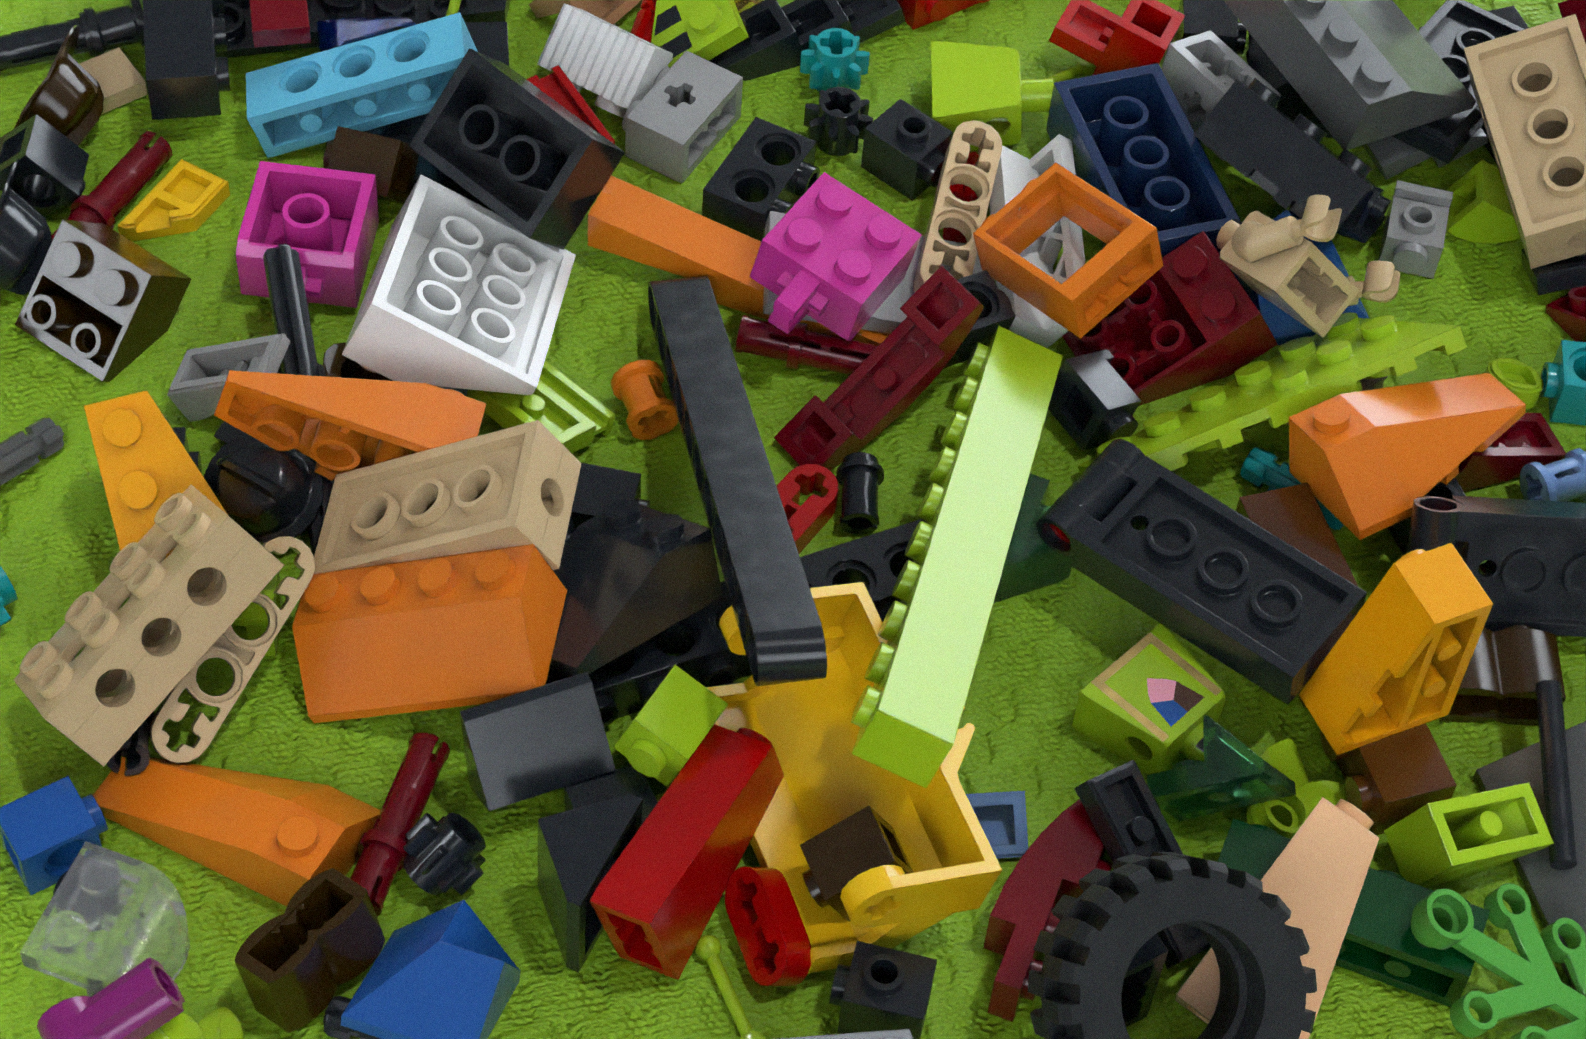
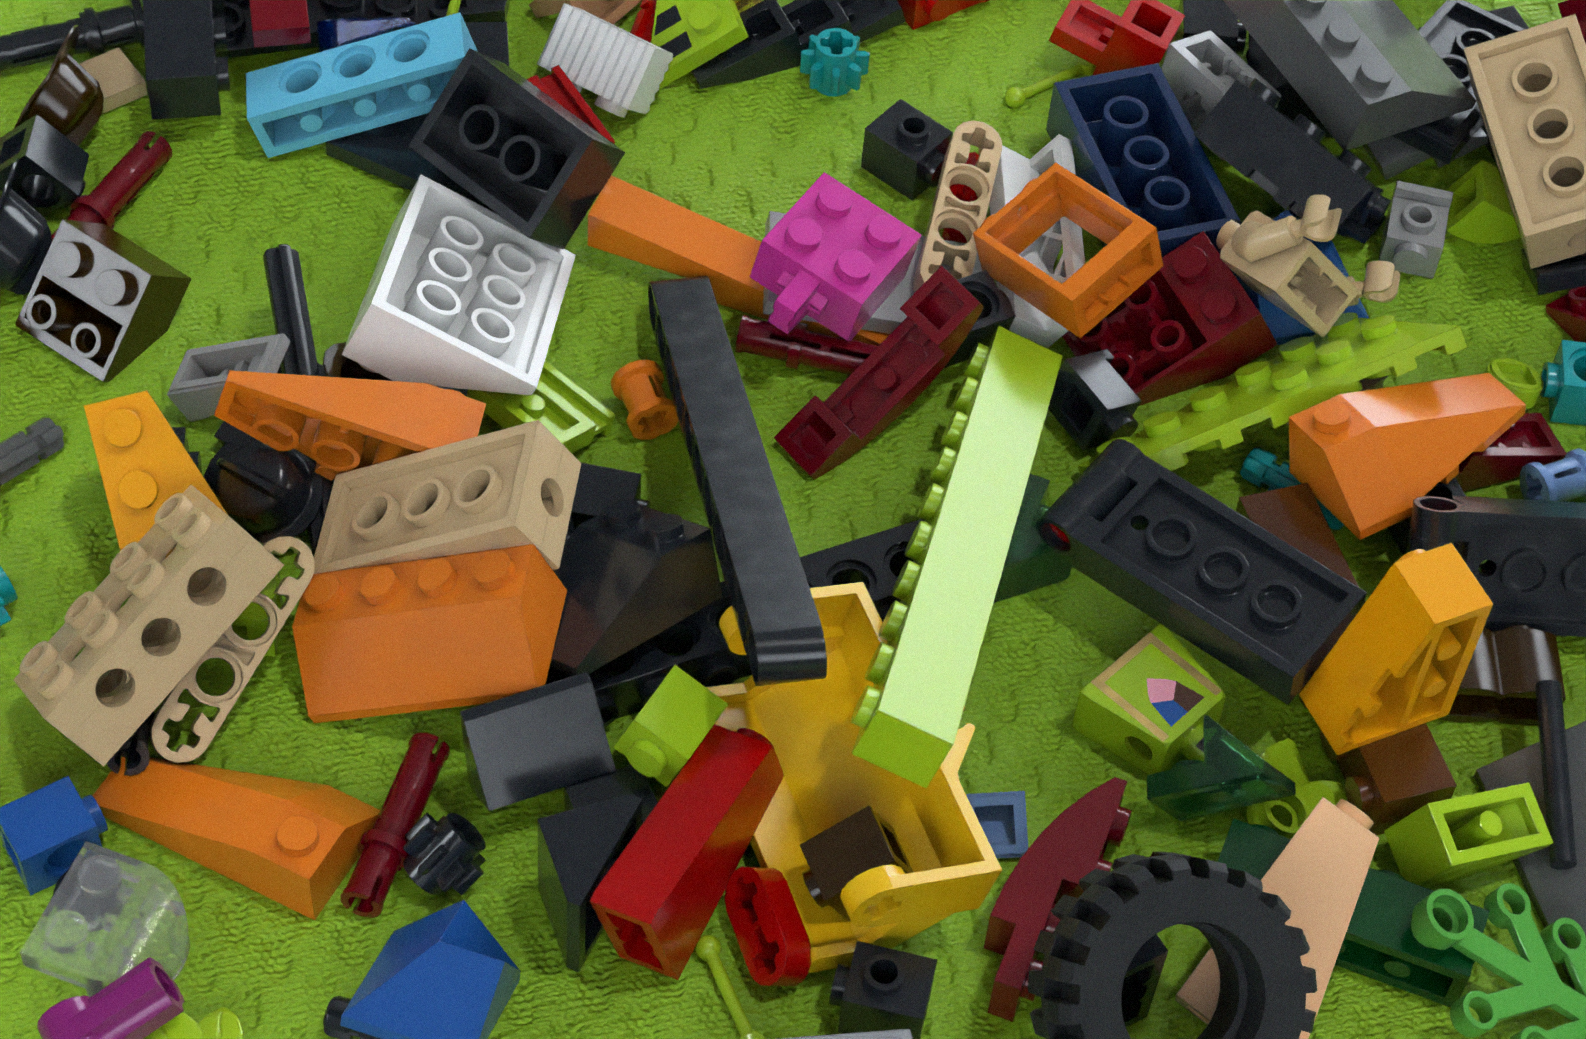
(176, 204): yellow tile -> none
(310, 950): dark brown brick -> none
(319, 214): dark pink hinge -> none
(370, 153): dark brown brick -> none
(682, 116): light grey brick -> none
(760, 175): black brick -> none
(816, 511): red beam -> none
(837, 121): black gear -> none
(860, 480): black pin -> none
(984, 87): lime torso -> none
(1133, 824): black tile -> none

